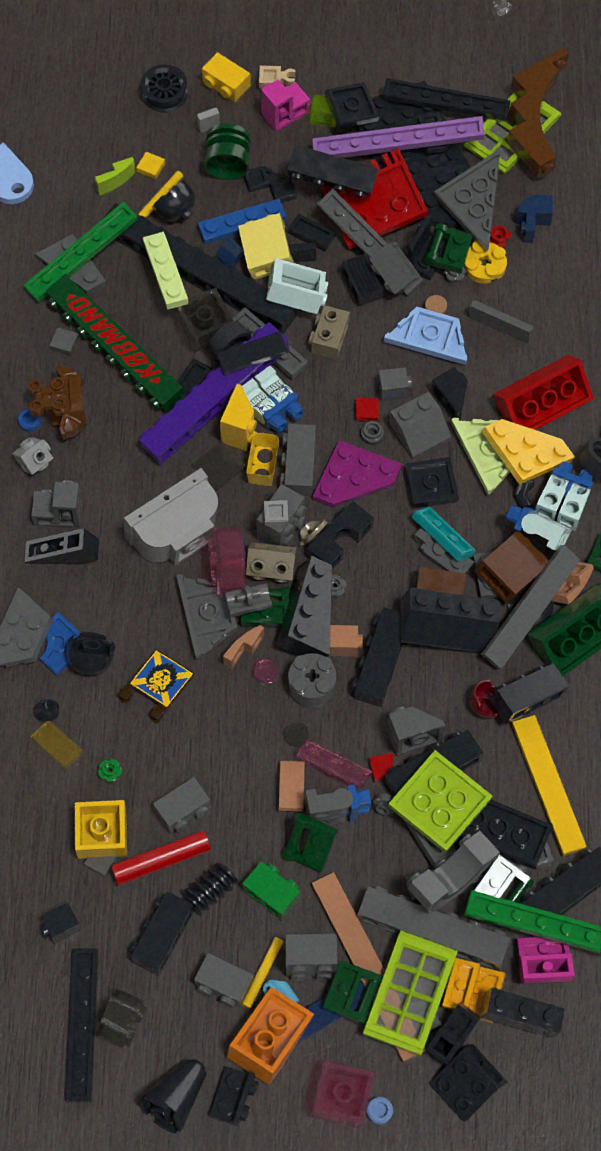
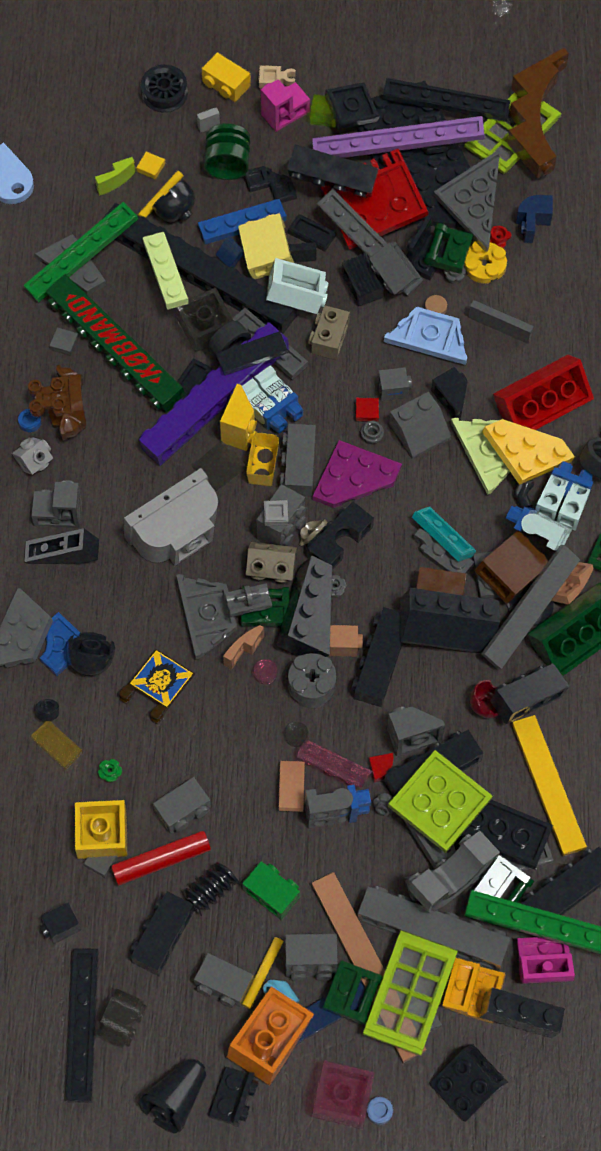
(227, 559): clear pink brick -> none
(317, 846): dark green plate -> none
(431, 482): black plate -> none
(453, 1033): black brick -> none

